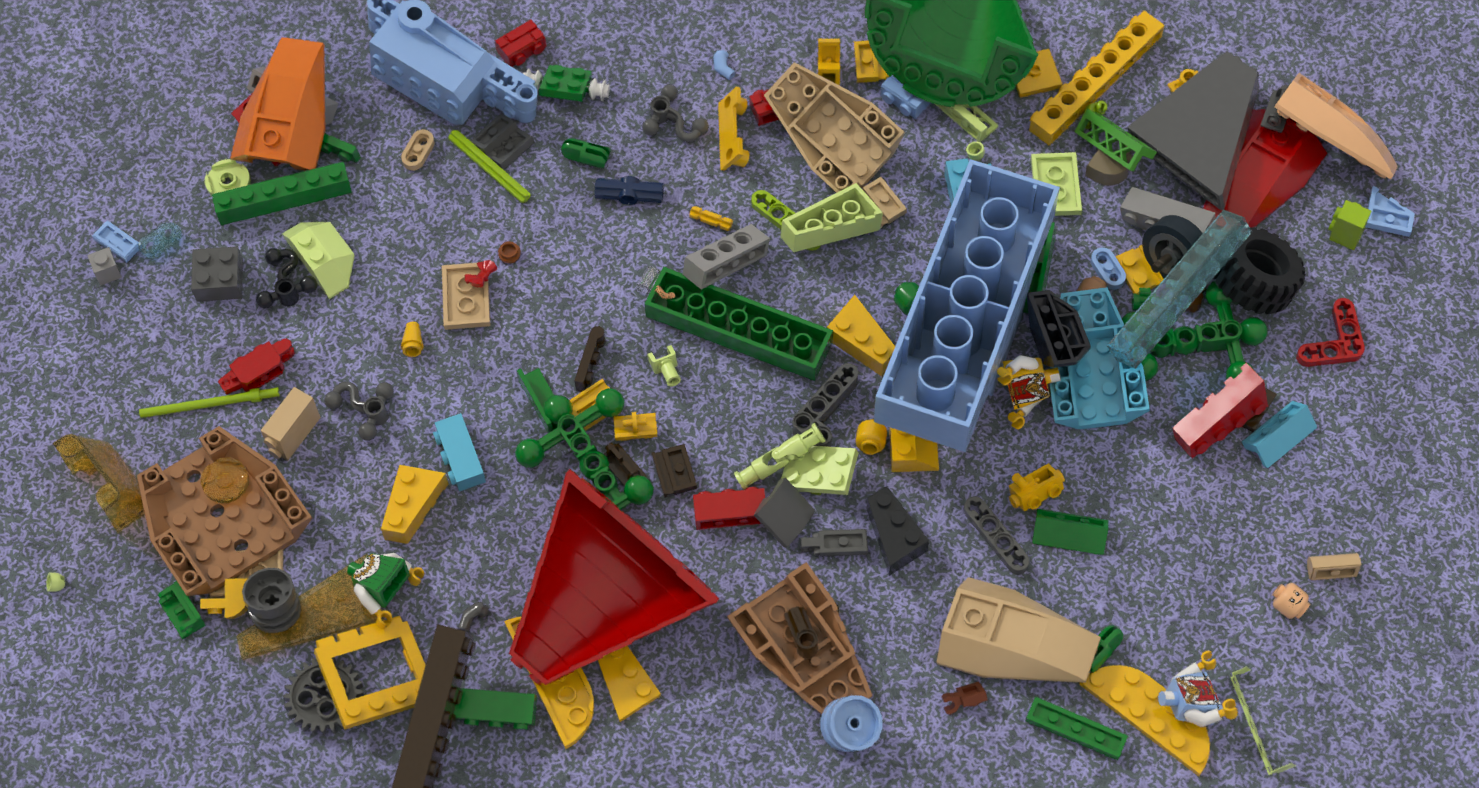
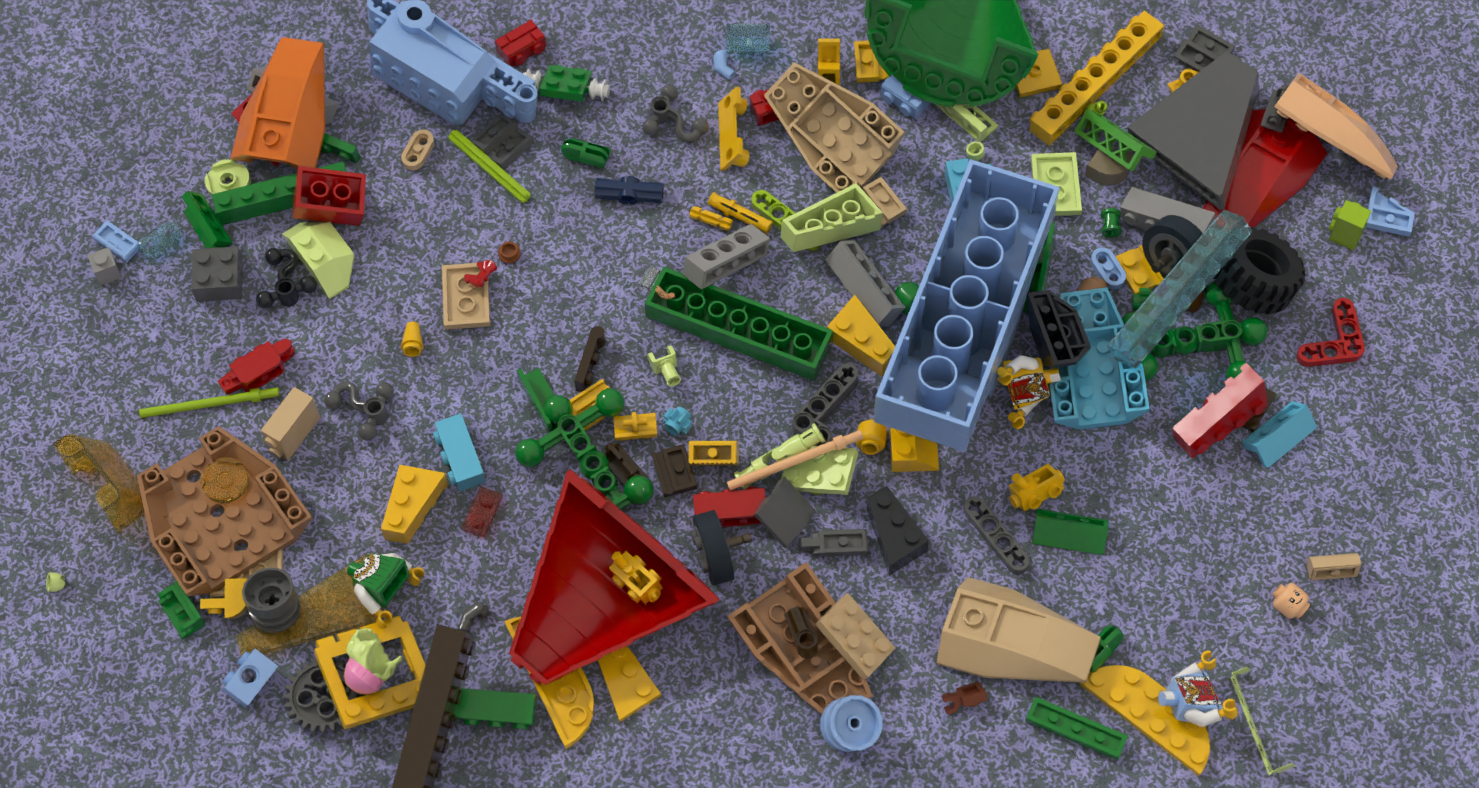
(205, 221): none -> green panel
(239, 689): none -> light blue brick
(329, 196): none -> red slope
(367, 663): none -> yellowish green hair
(482, 512): none -> clear red plate
(631, 573): none -> yellow brick
(677, 421): none -> medium azure gear
(714, 453): none -> yellow brick
(714, 547): none -> black wheel
(717, 201): none -> yellow pin
(748, 38): none -> clear light blue brick
(839, 443): none -> light nougat bar
(855, 636): none -> tan plate
(865, 282): none -> light grey brick
(1111, 222): none -> green bush
(1202, 48): none -> dark grey slope

